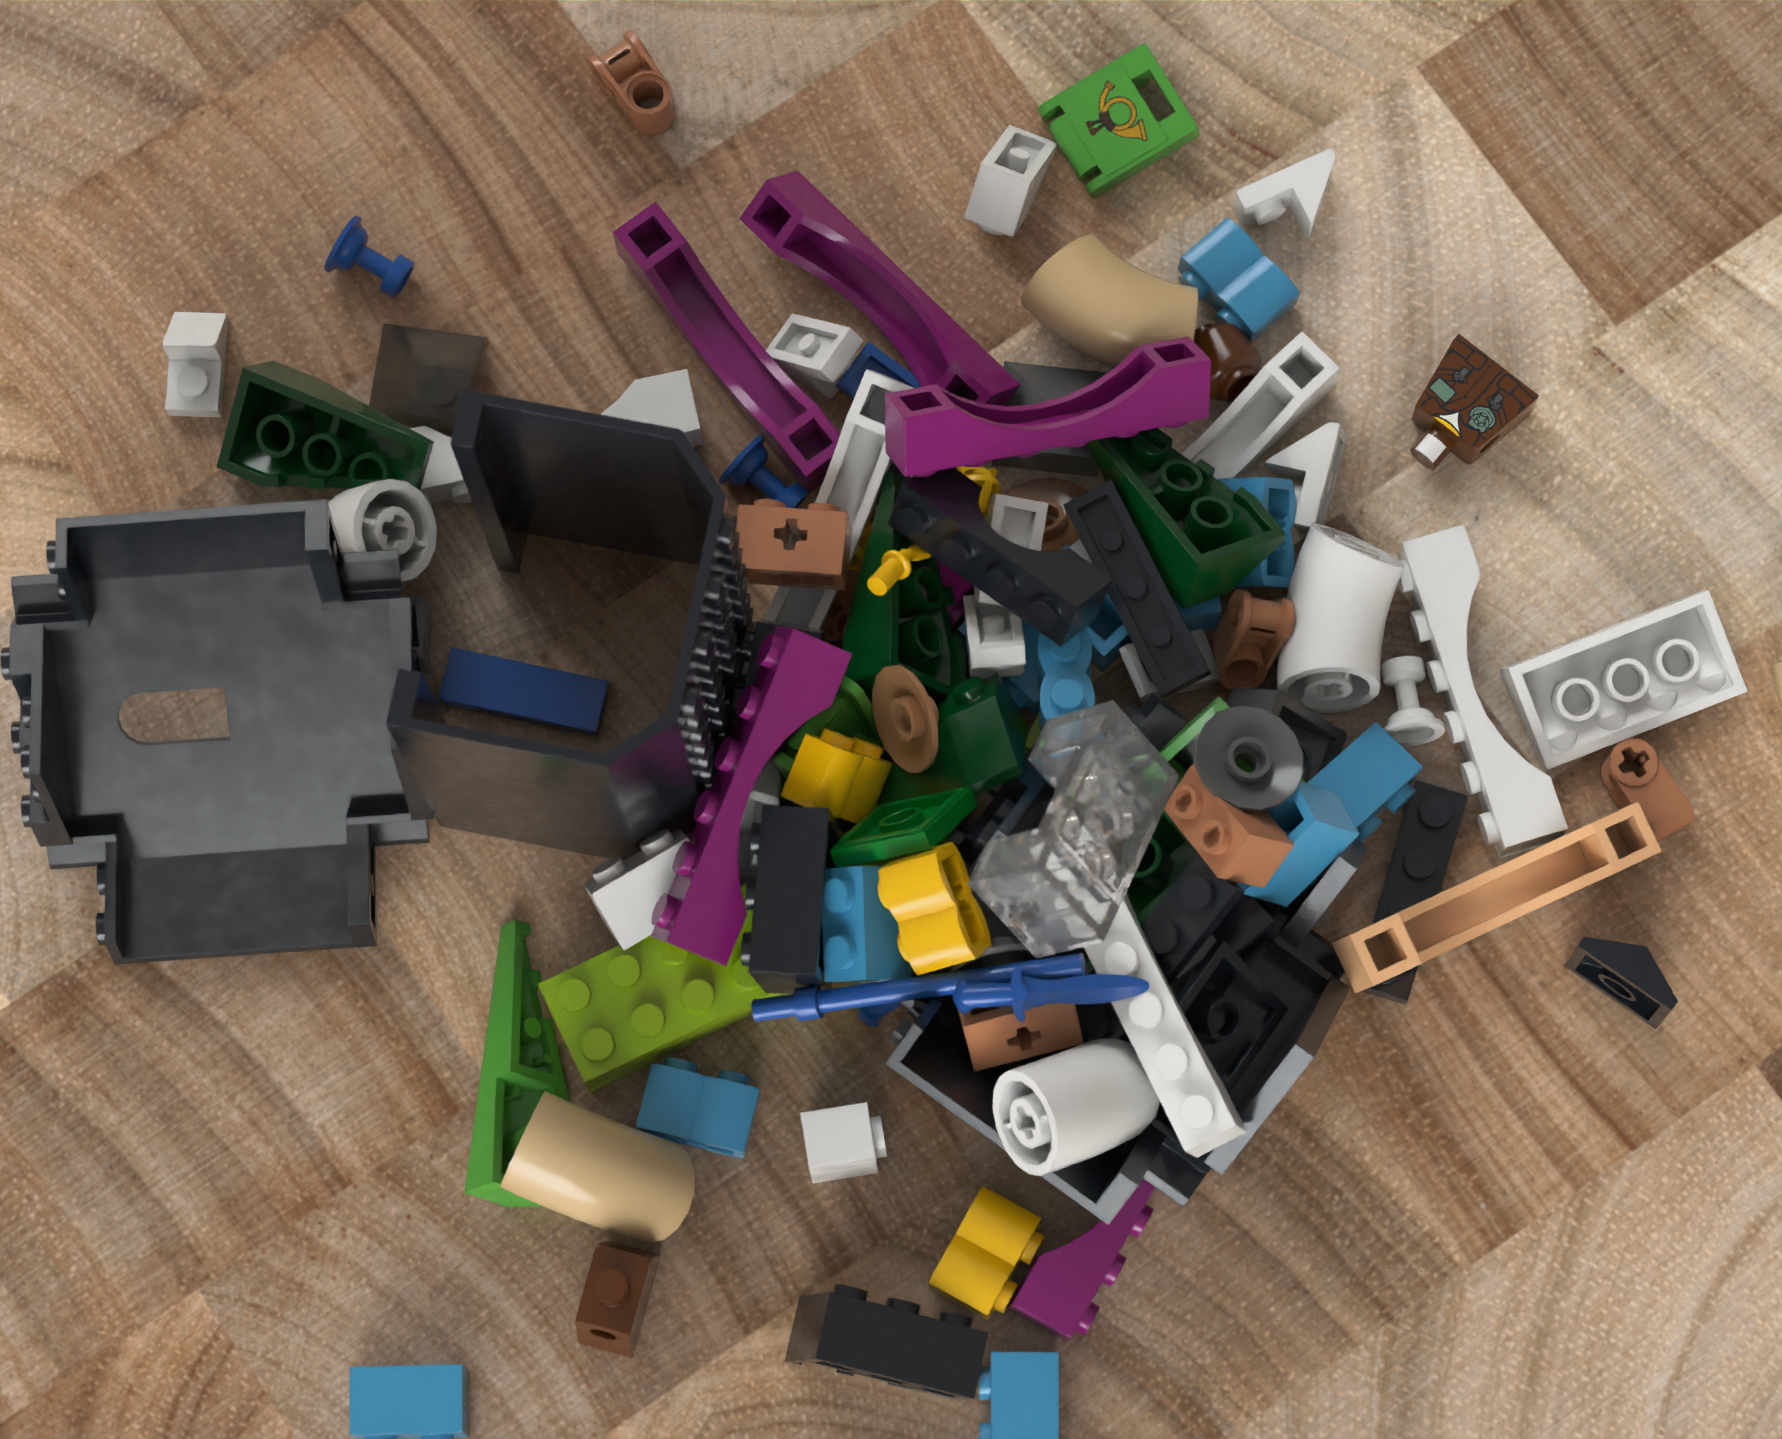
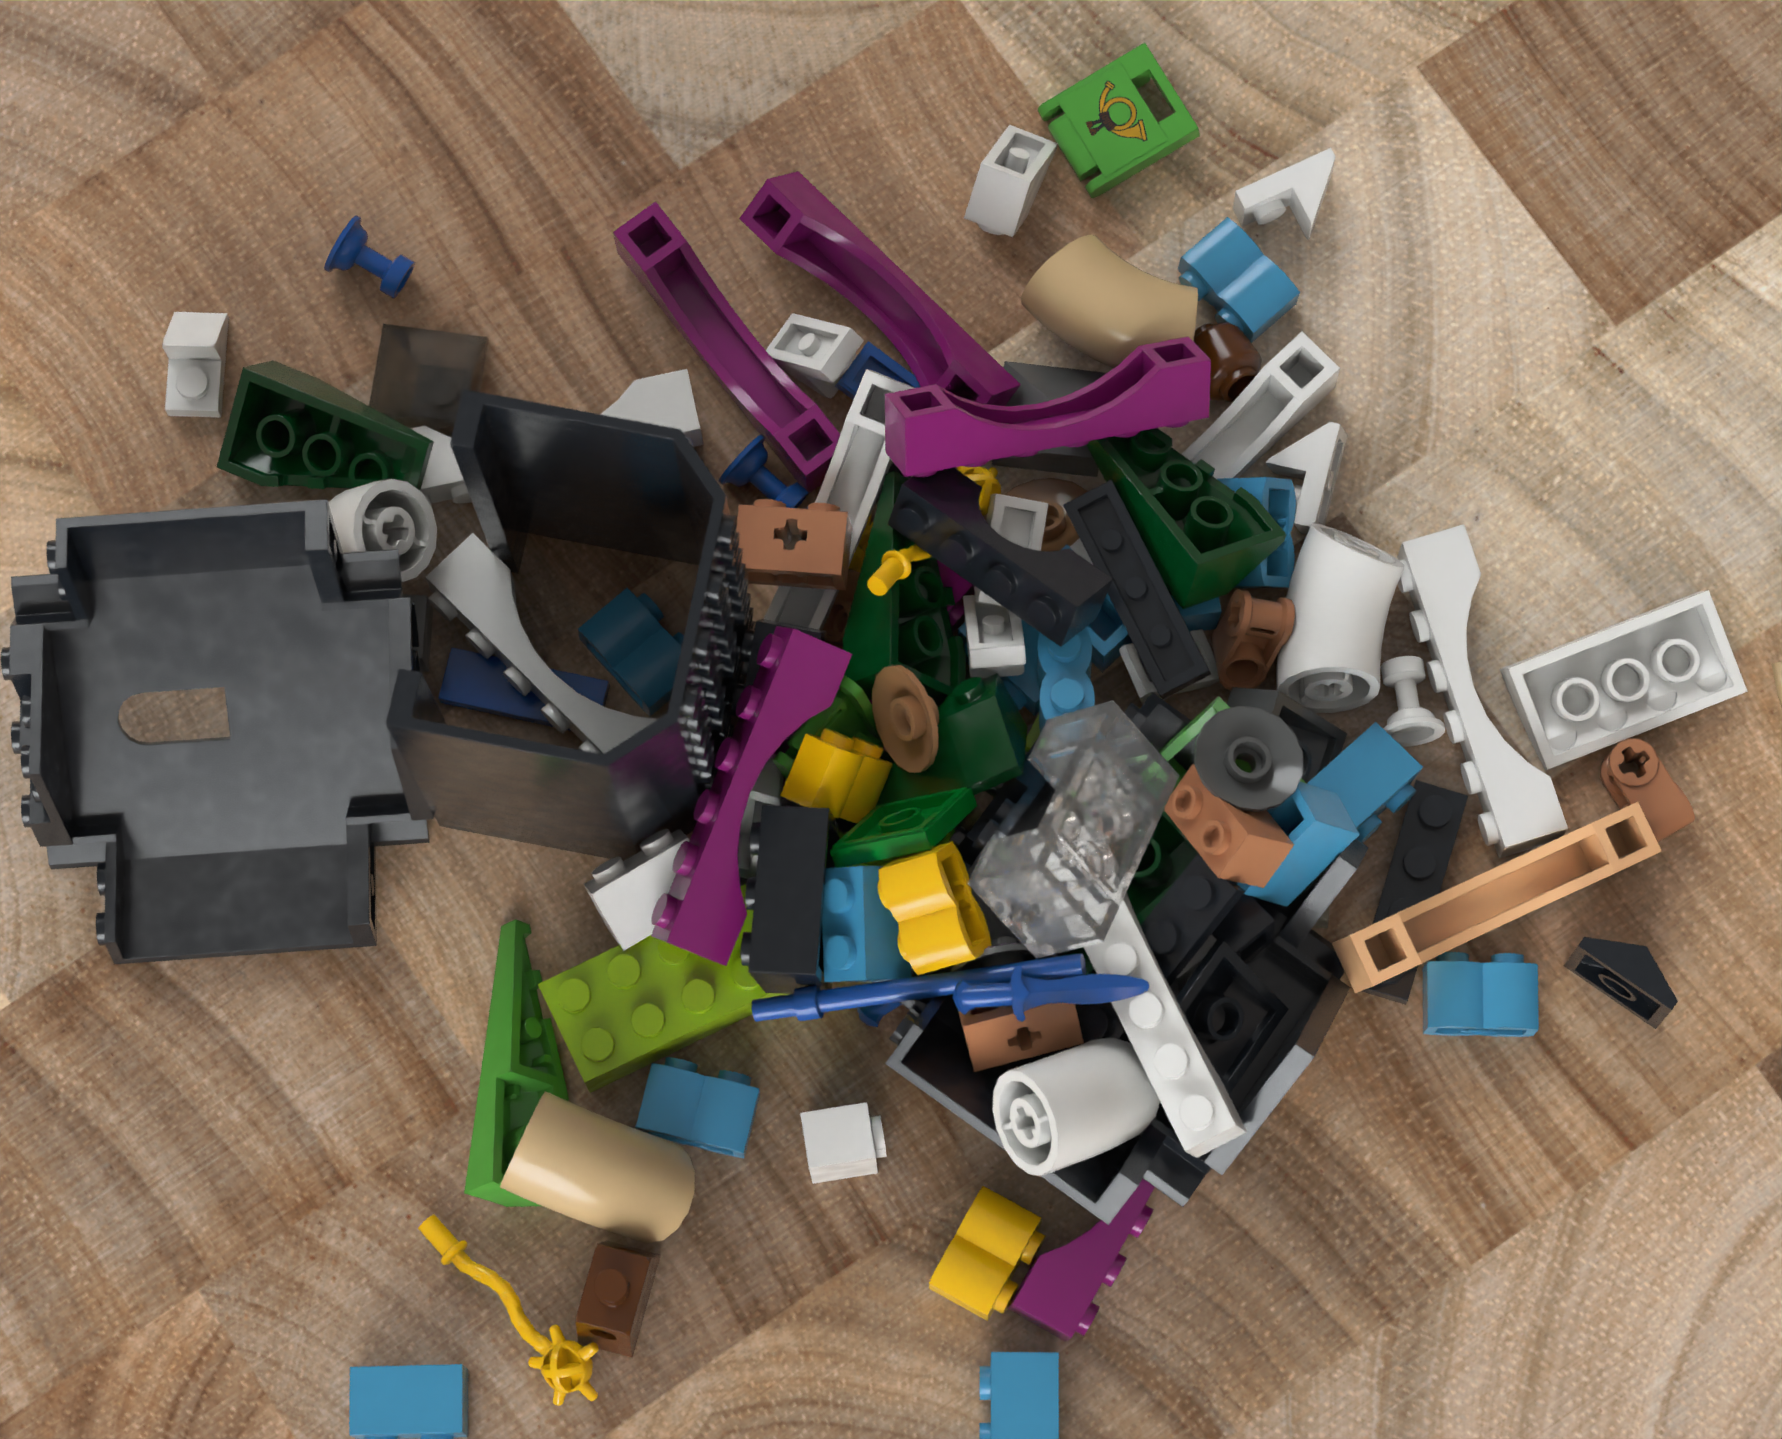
(483, 597): none -> white arch
(564, 1362): none -> yellow piece
(629, 78): nougat piece -> none
(635, 648): none -> dark azure brick
(888, 1342): black wedge -> none
(1468, 406): reddish brown torso -> none
(1480, 997): none -> dark azure brick

